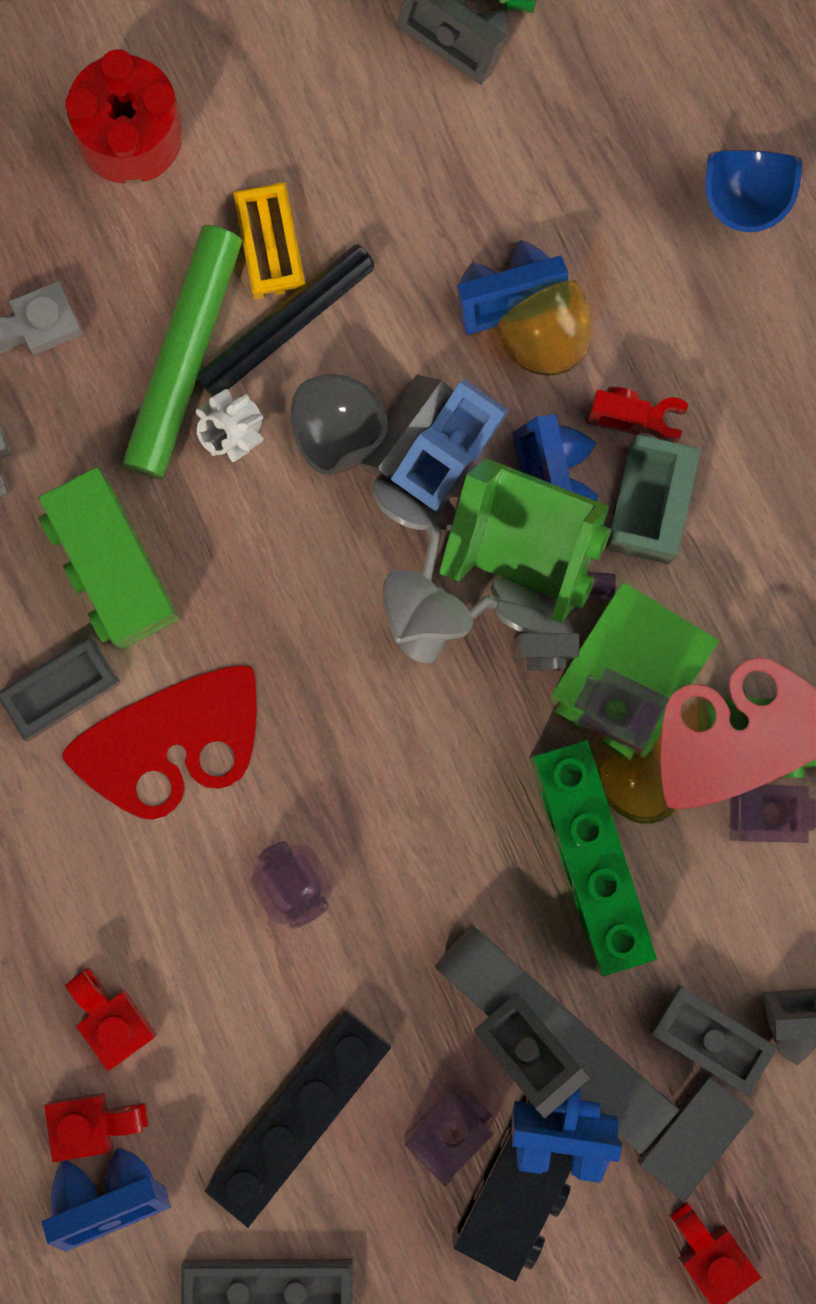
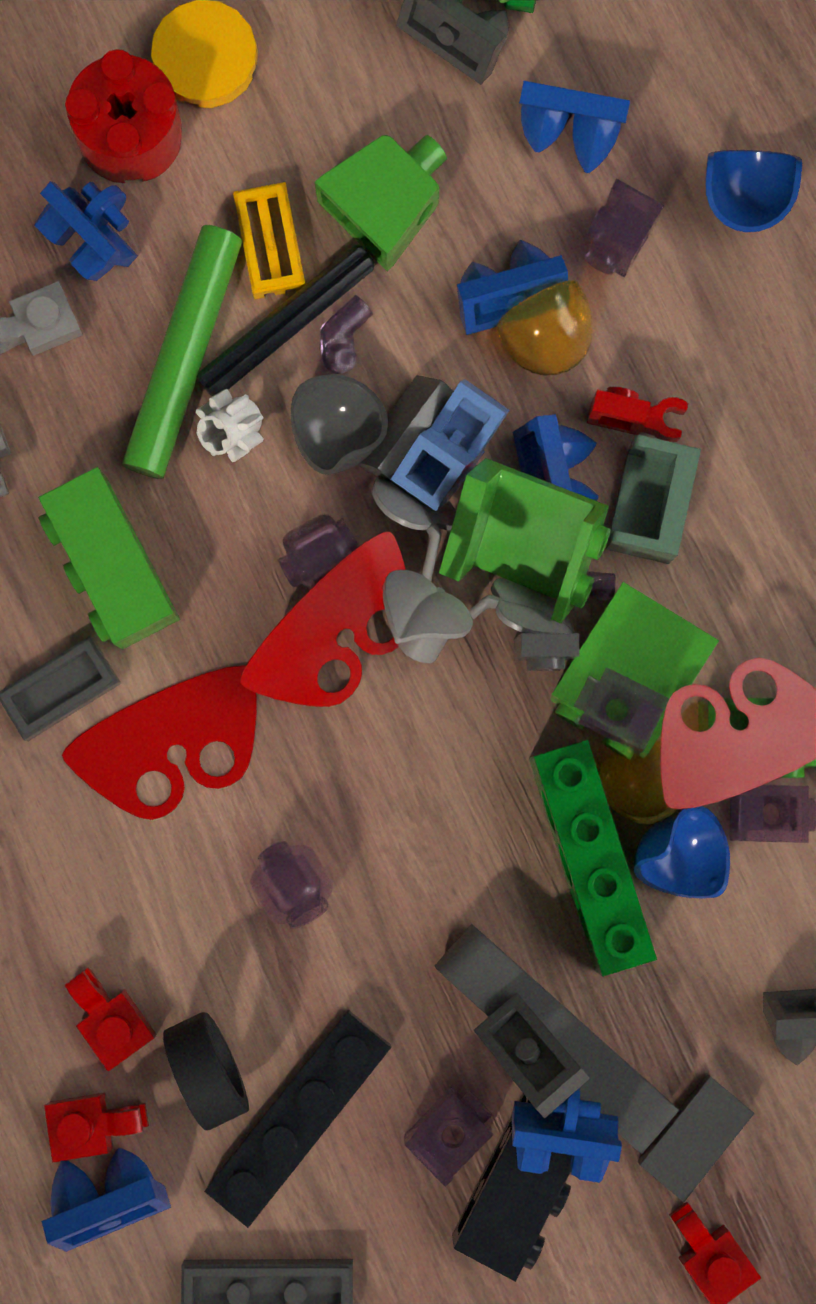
(71, 213): none -> blue hips
(205, 52): none -> yellow tile
(205, 1071): none -> black tyre
(305, 638): none -> red piece
(315, 549): none -> head
(337, 335): none -> arm
(383, 194): none -> bright green torso
(594, 123): none -> blue tile
(621, 229): none -> clear purple brick
(685, 855): none -> blue helmet
(713, 1040): dark grey plate -> none

